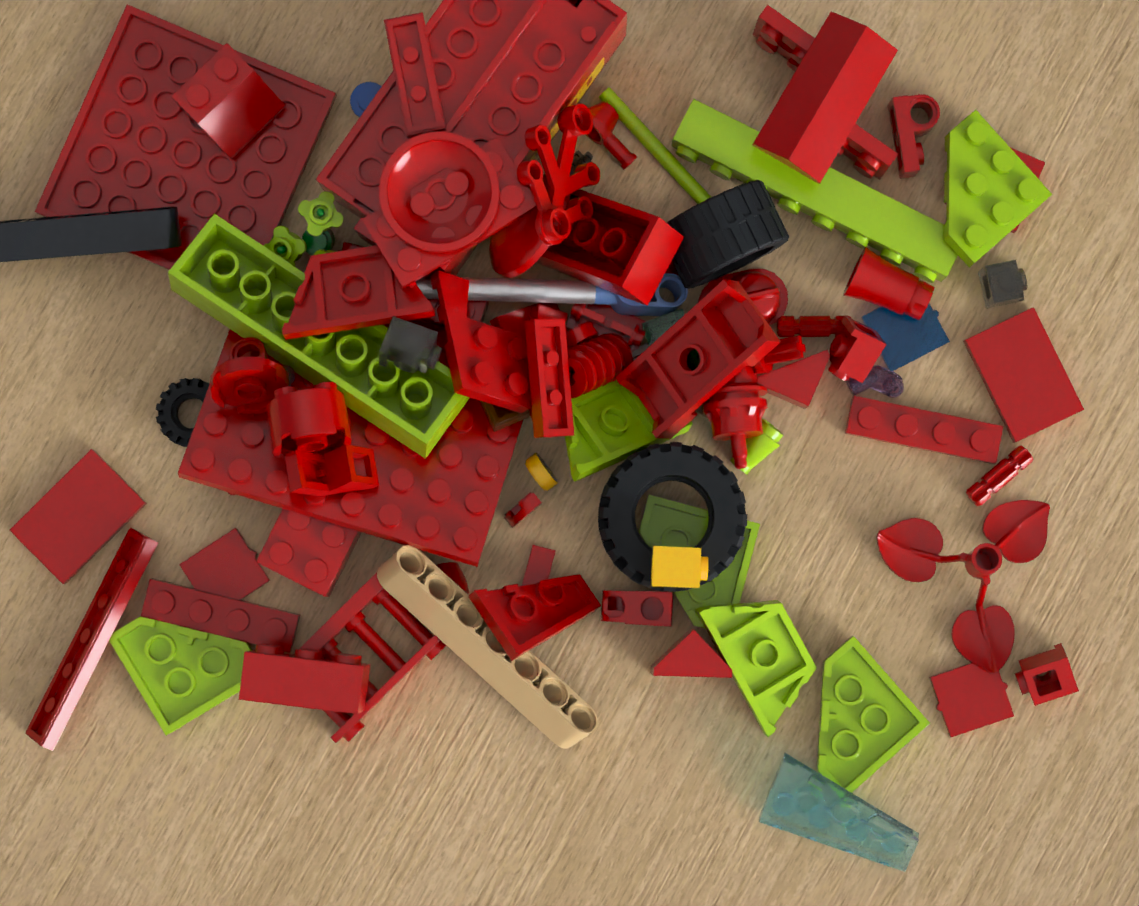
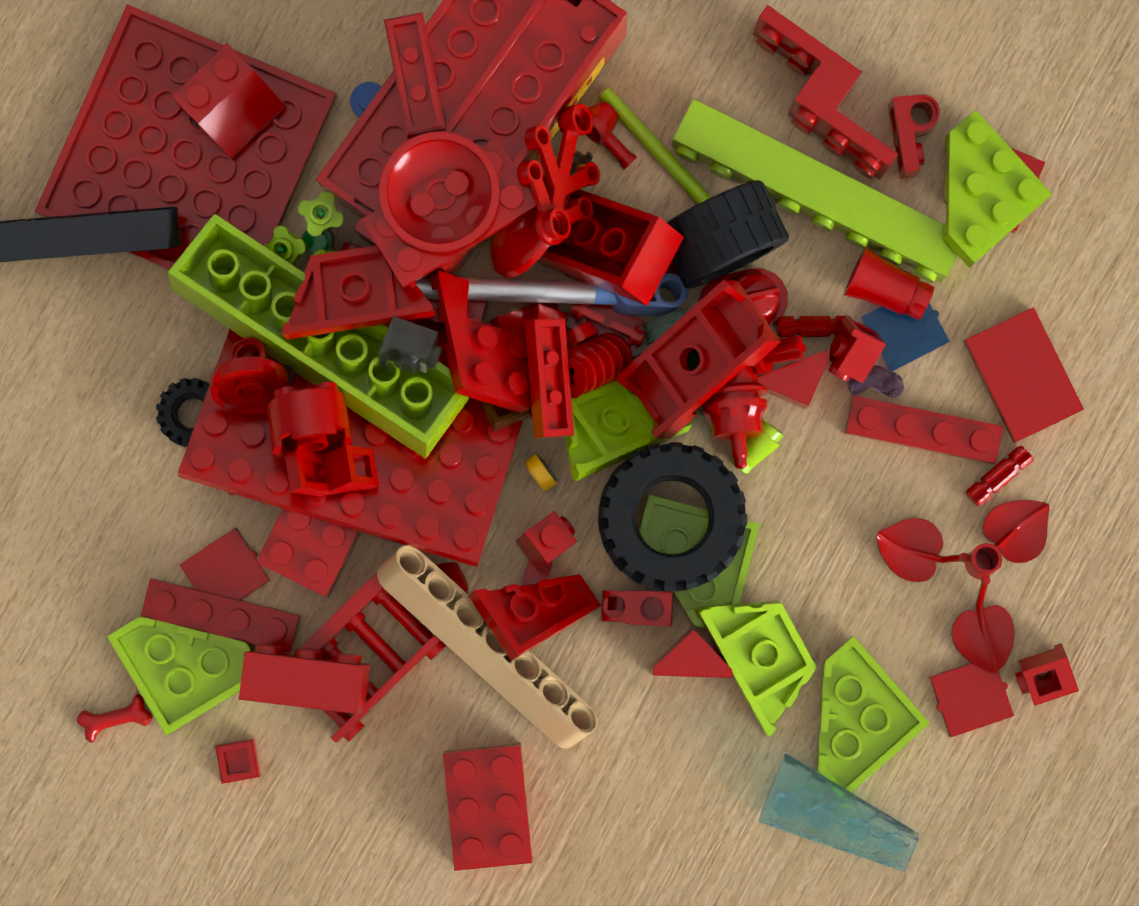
(78, 516): red tile -> none
(91, 638): red tile -> none
(96, 723): none -> red piece
(238, 761): none -> red tile
(487, 807): none -> red brick
(522, 509): red tile -> none
(547, 540): none -> red brick
(678, 567): yellow brick -> none
(825, 96): red slope -> none
(1002, 283): clear smoke brick -> none

